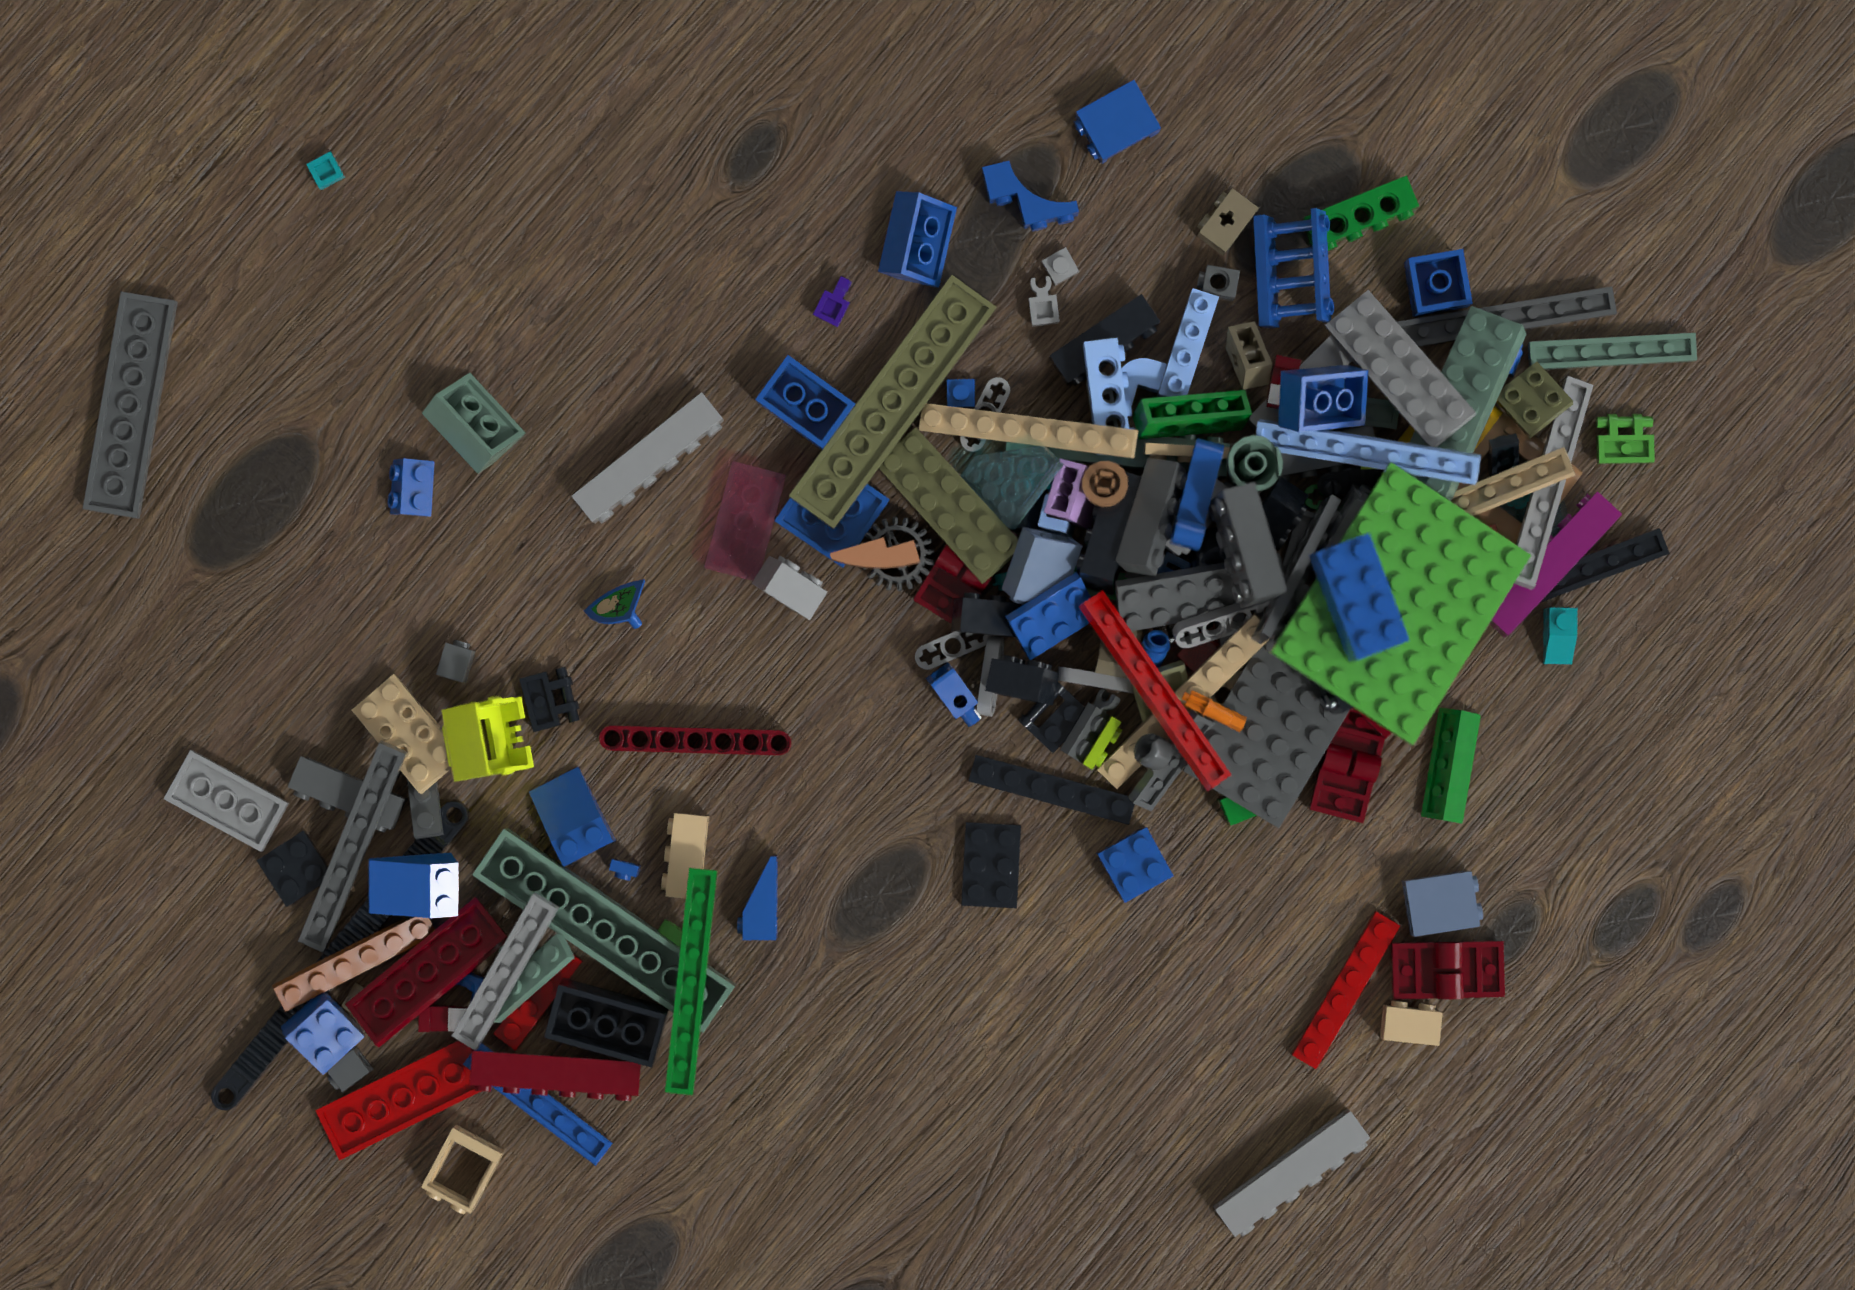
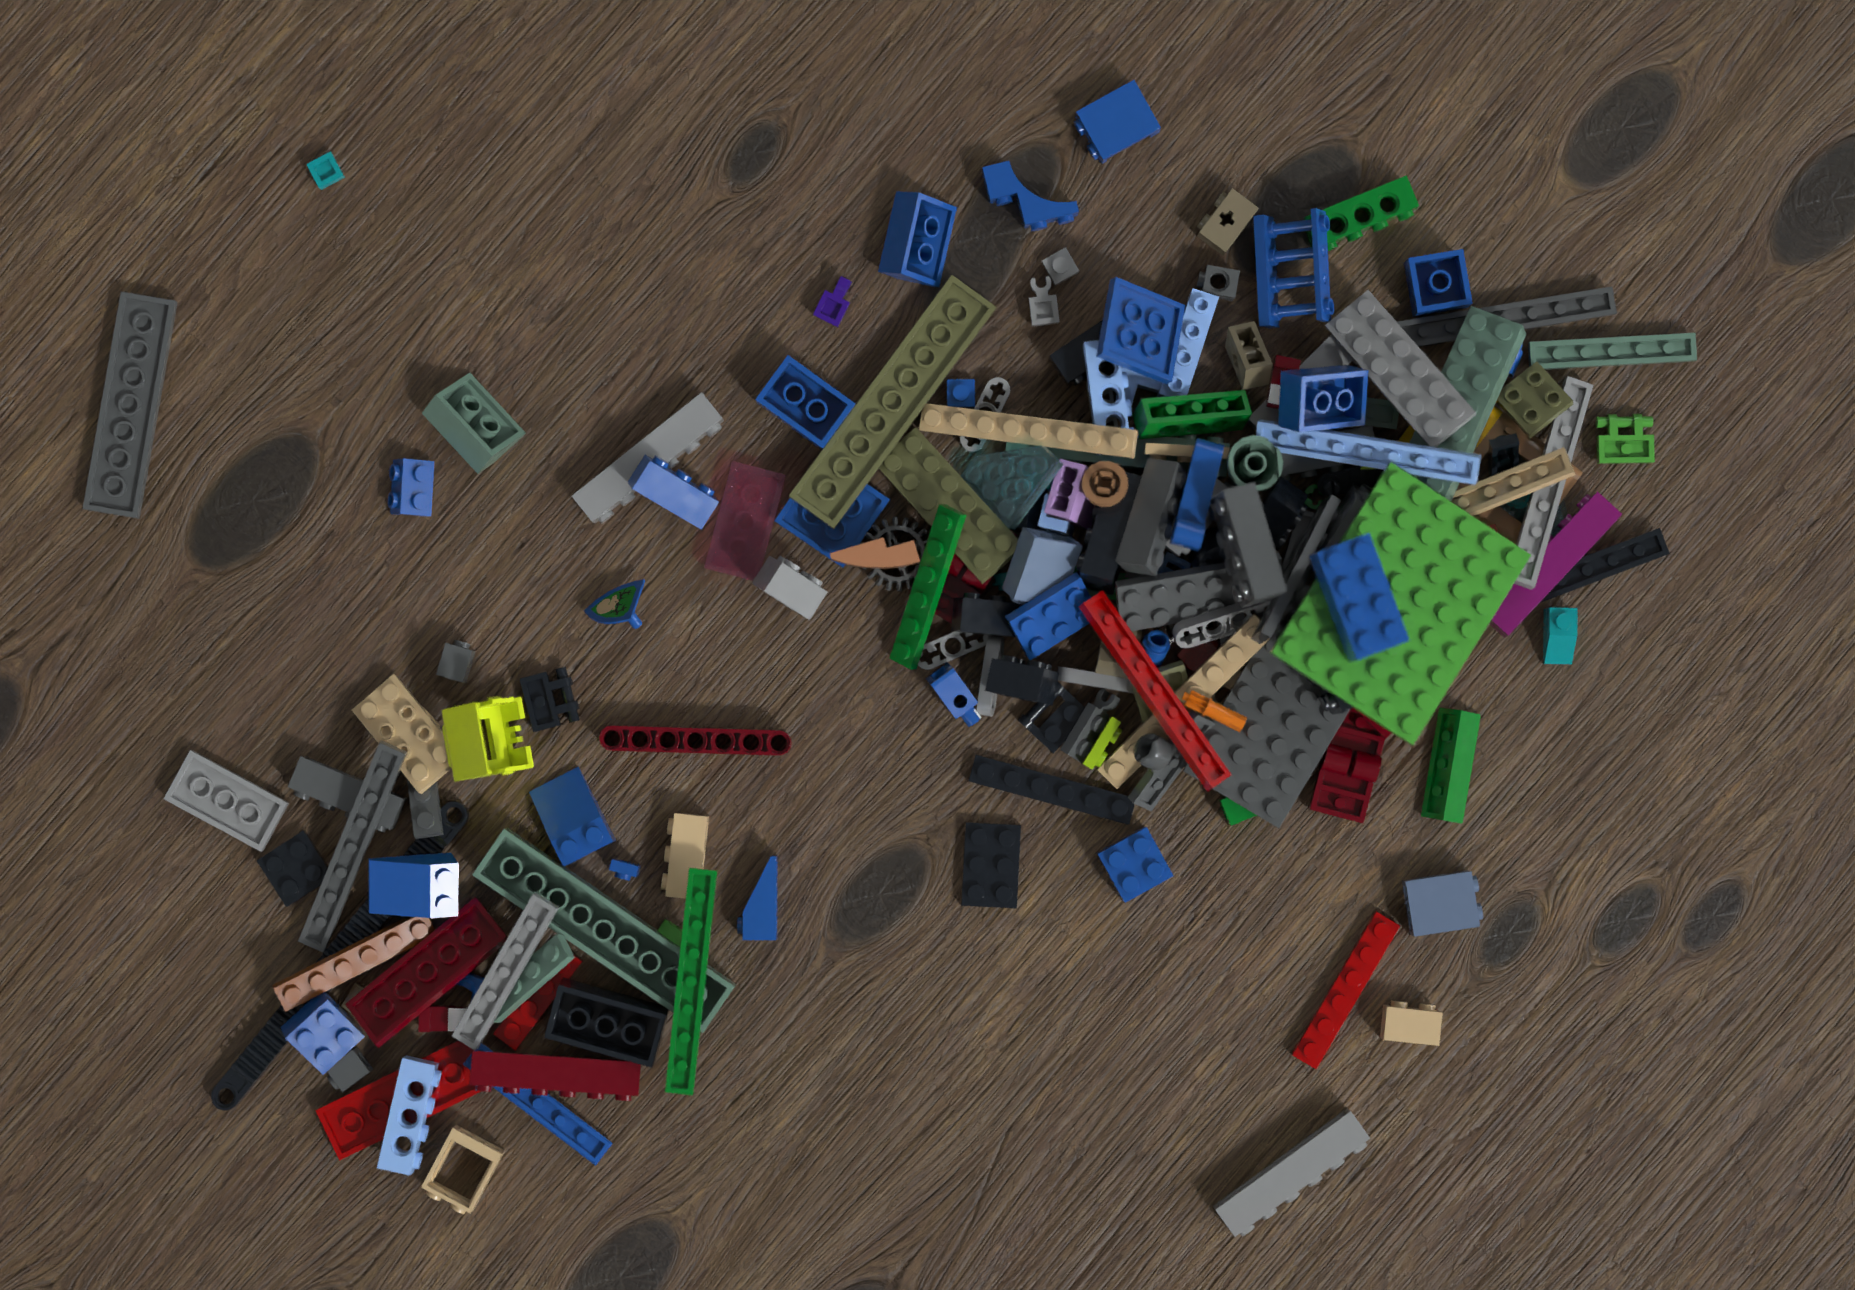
(392, 1156): none -> light blue brick
(673, 490): none -> brick
(927, 586): none -> green plate
(1140, 330): none -> blue plate
(1448, 970): dark red plate -> none

